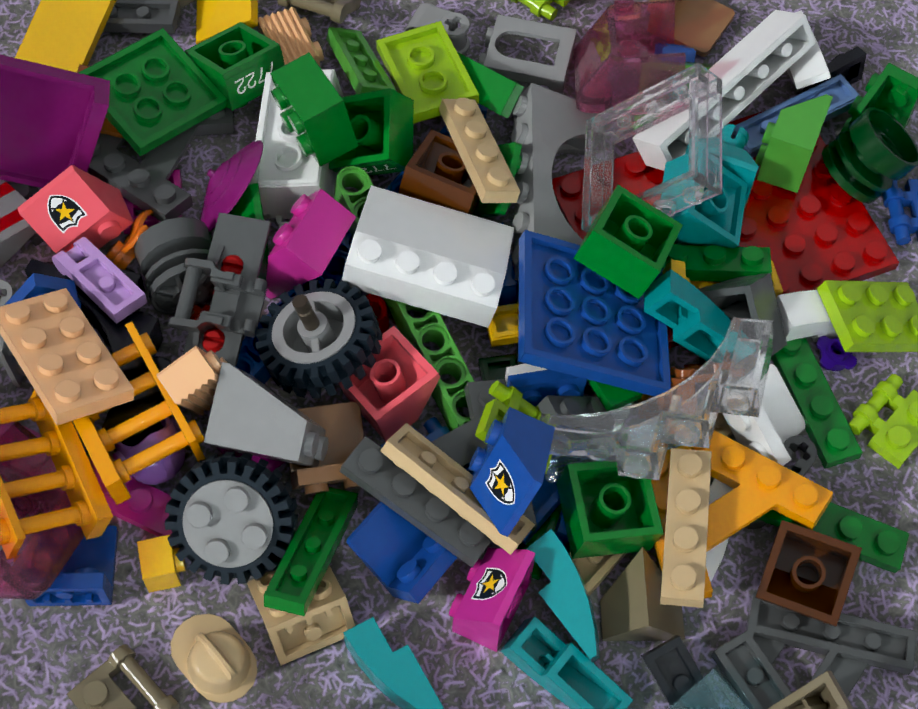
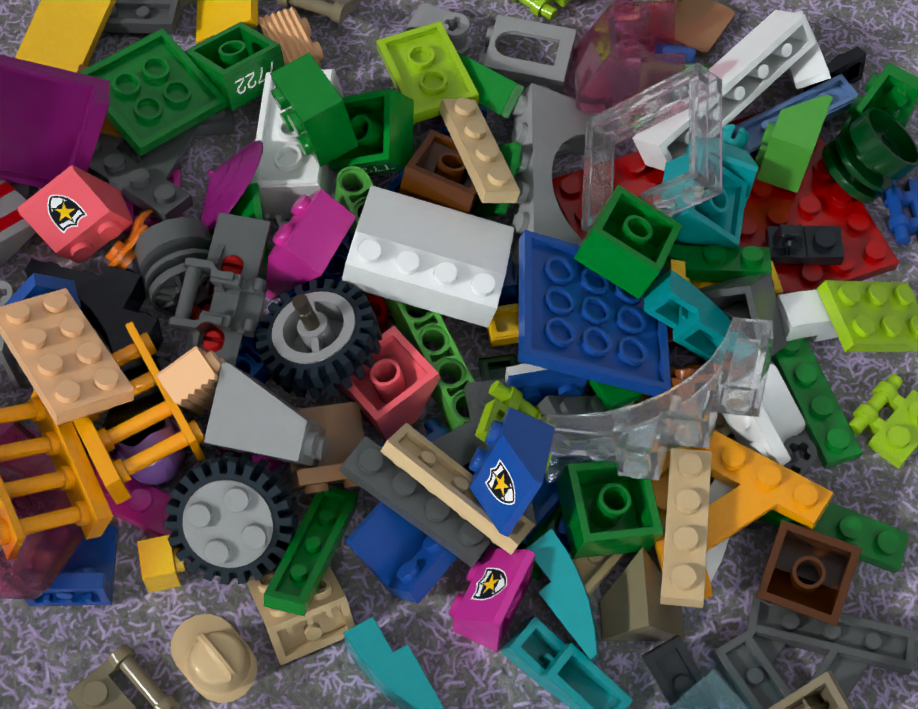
(100, 279): lavender plate -> none
(358, 60): bright green plate -> none
(805, 244): none -> black hinge
(832, 361): dark purple plate -> none

